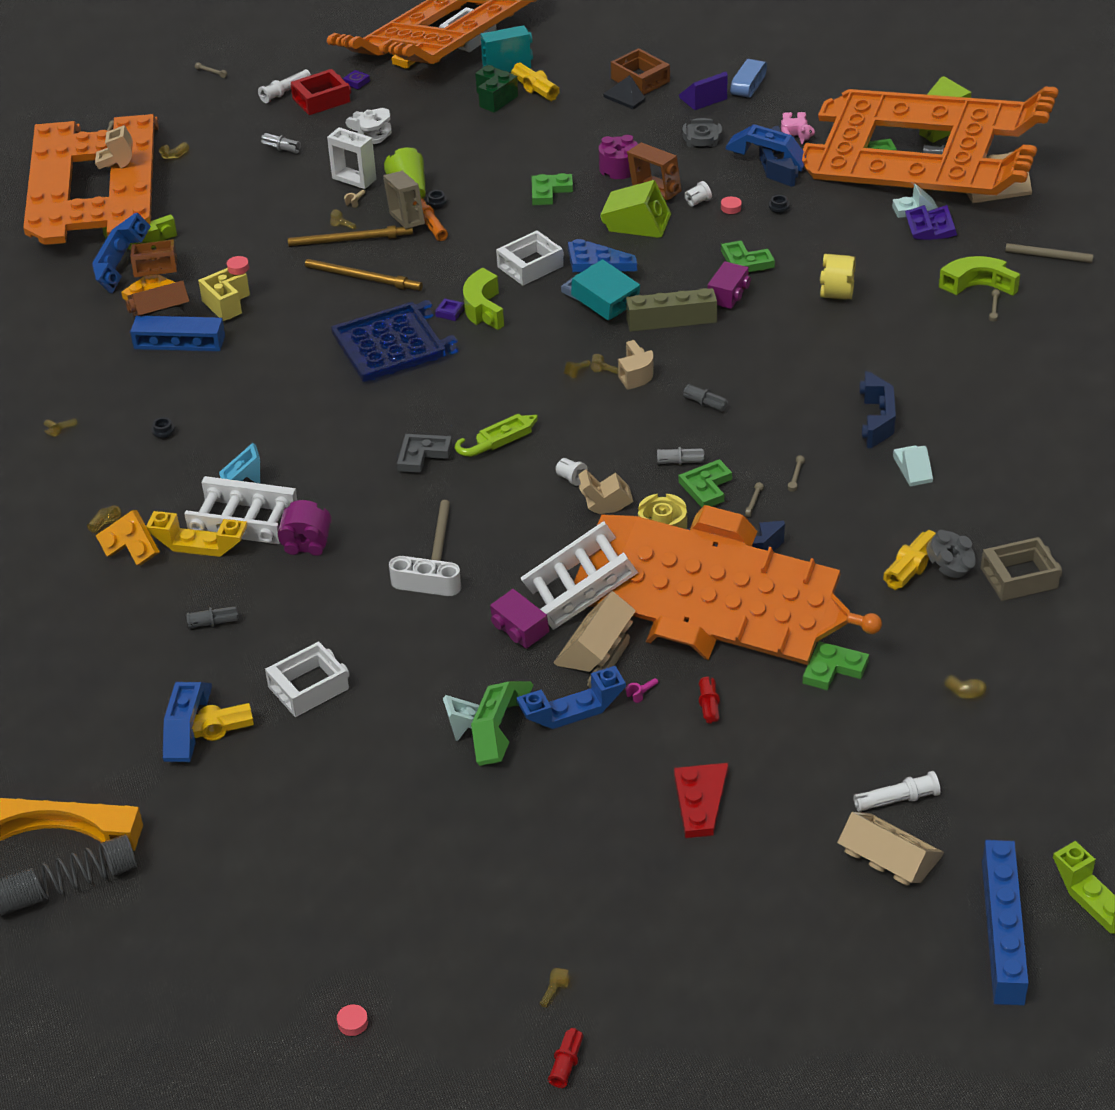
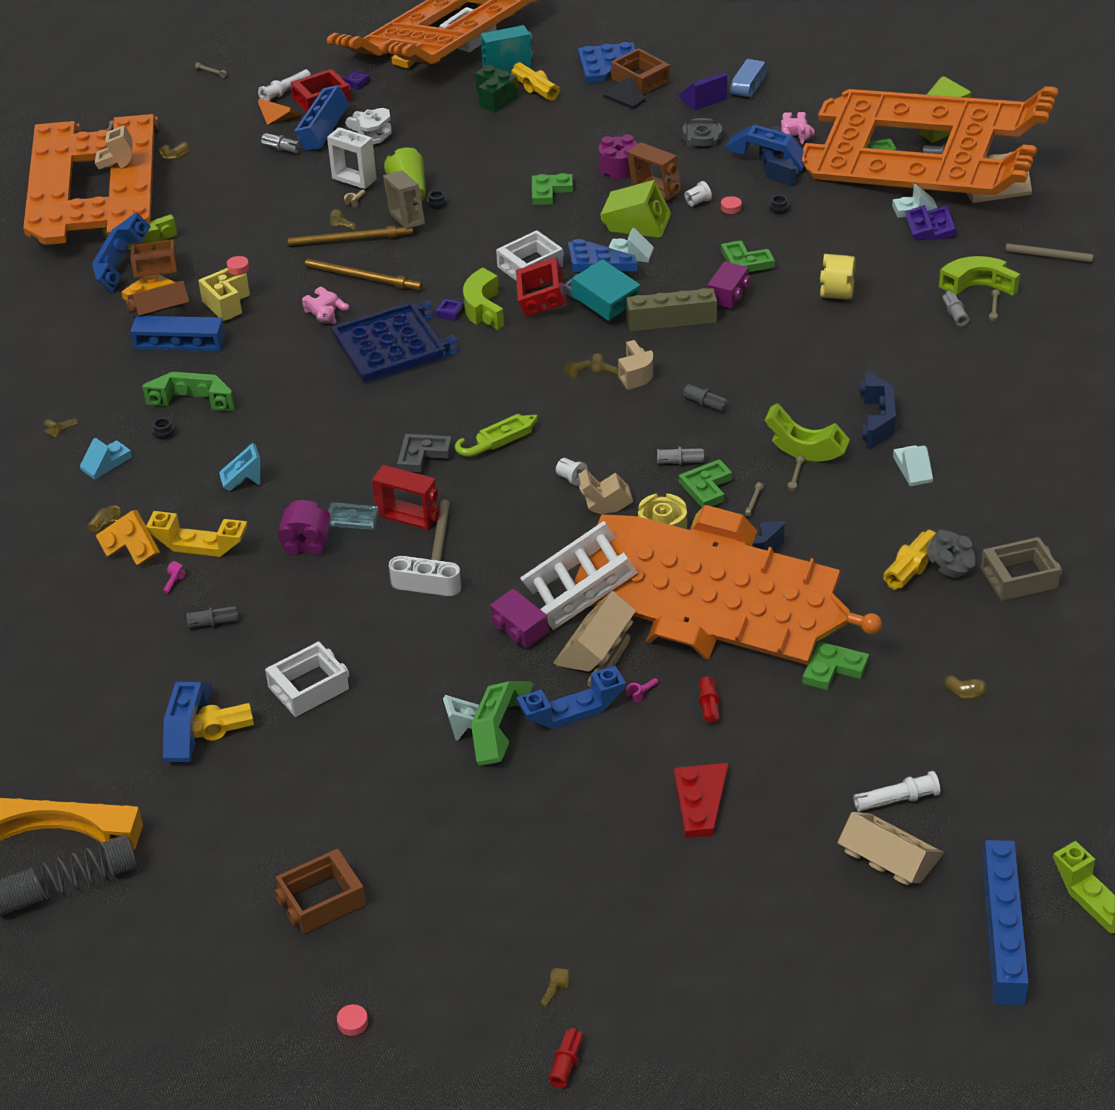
(103, 458): none -> medium azure slope
(176, 572): none -> dark pink hand
(189, 384): none -> bright green slope
(243, 494): white fence -> none
(275, 112): none -> orange slope
(313, 873): none -> dark orange window
(321, 118): none -> blue brick
(324, 305): none -> bright pink animal
(353, 515): none -> clear light blue plate
(407, 513): none -> red window
(432, 222): orange pin -> none
(536, 276): none -> red window
(597, 59): none -> blue plate
(635, 245): none -> light aqua slope
(811, 444): none -> lime arch
(955, 308): none -> light grey axle

